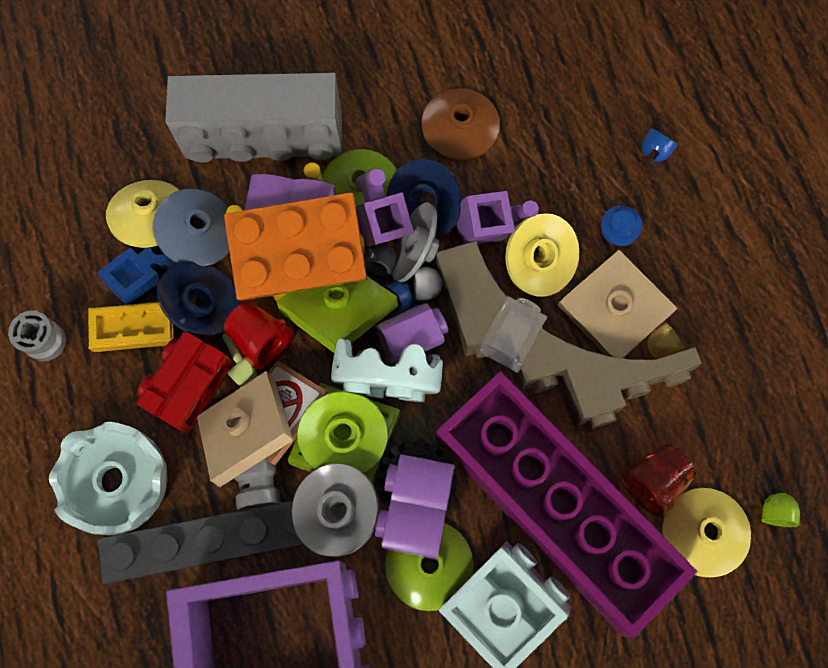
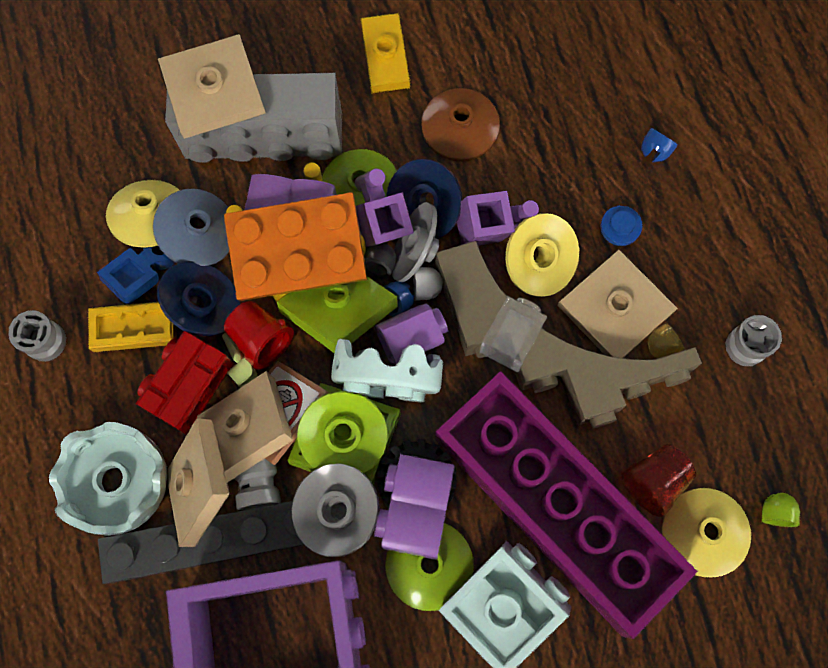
(196, 483): none -> tan plate
(211, 86): none -> tan plate
(385, 53): none -> yellow plate
(760, 334): none -> light grey wheel

